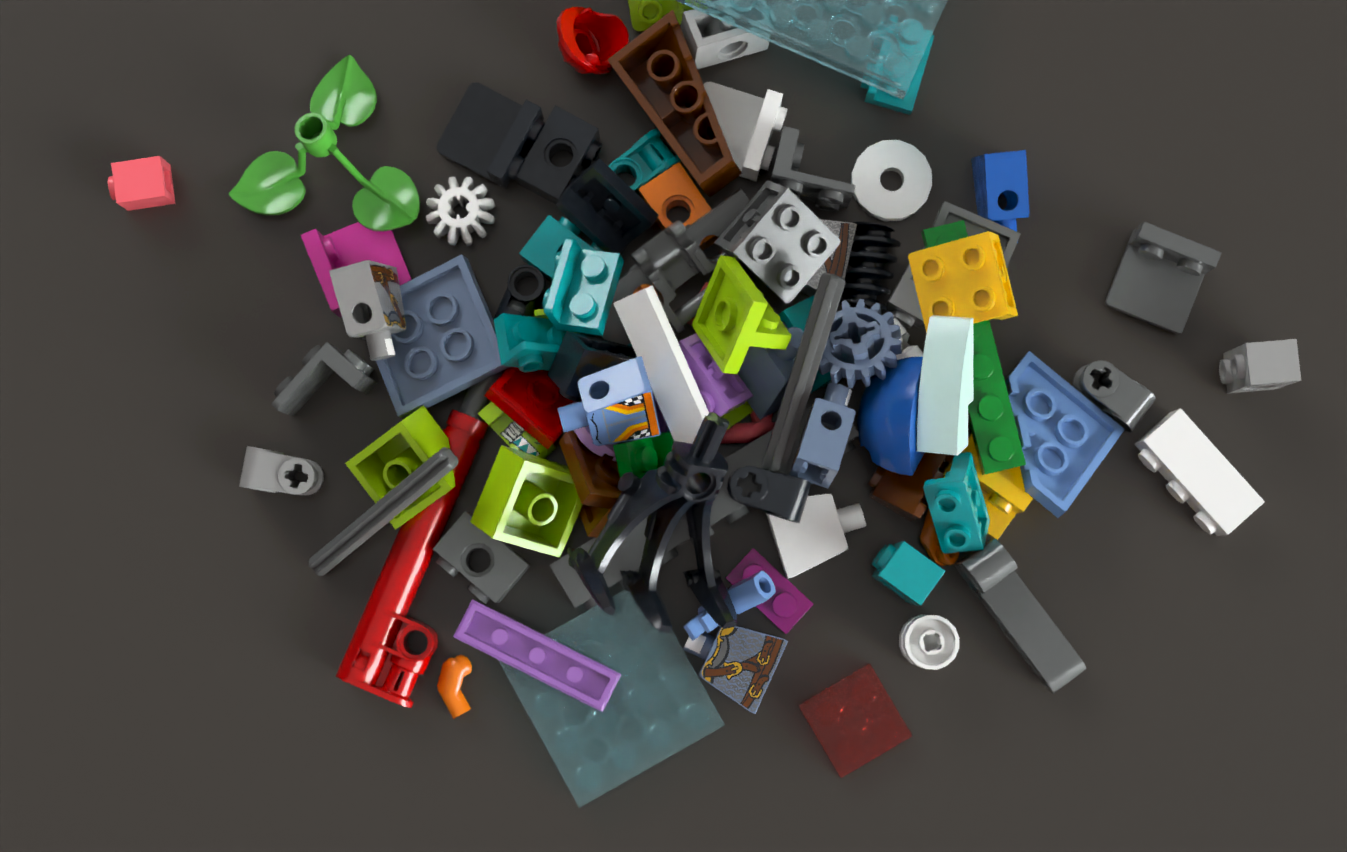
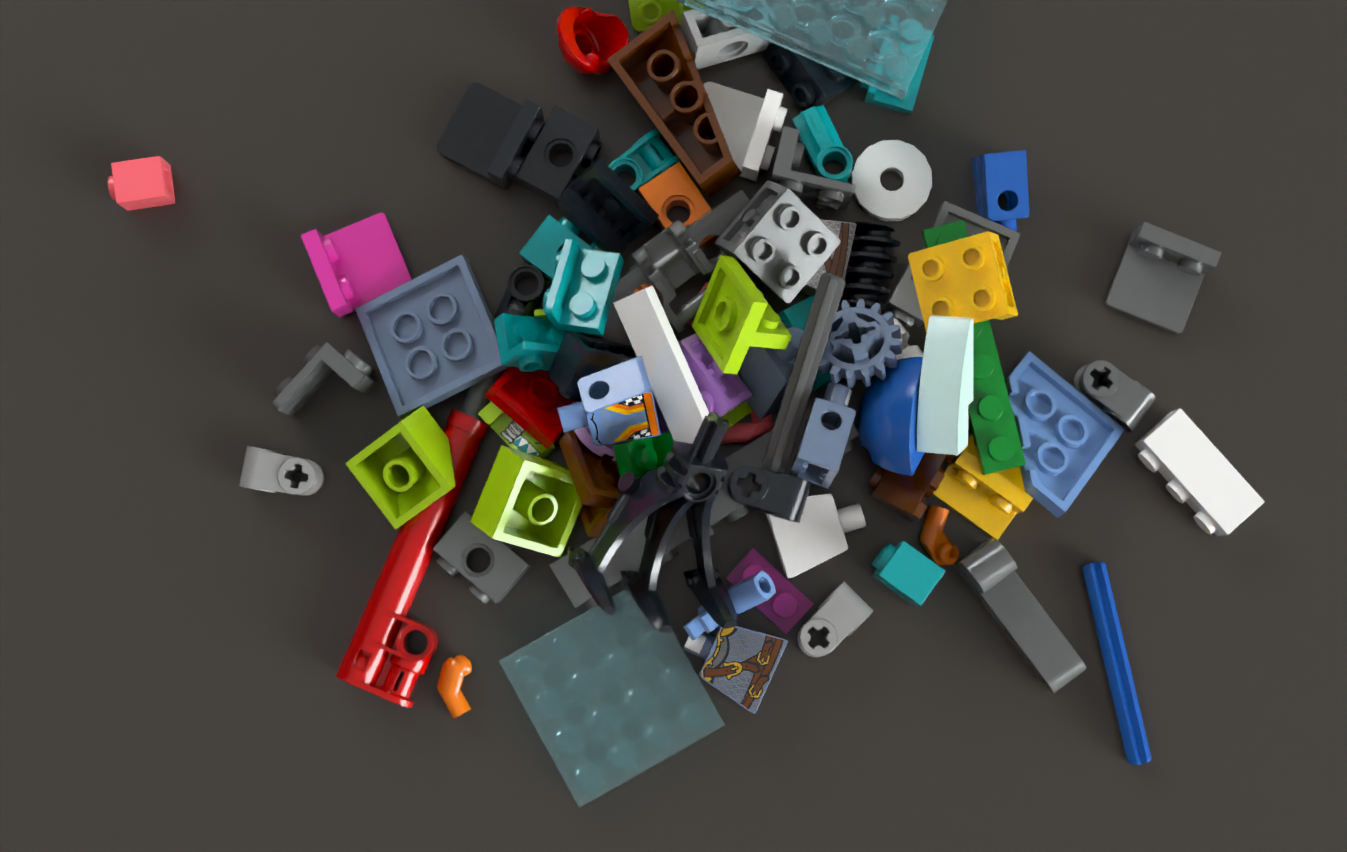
(273, 181): bright green plant -> none
(370, 304): light grey torso -> none
(383, 511): dark grey axle -> none
(461, 195): white gear -> none
(537, 655): medium lavender tile -> none
(805, 79): none -> black bracket
(822, 142): none -> teal piece
(838, 617): none -> light grey piece
(855, 720): clear red plate -> none
(929, 641): white wheel -> none
(958, 507): teal bracket -> none
(1116, 663): none -> blue axle
(1260, 366): light grey brick -> none

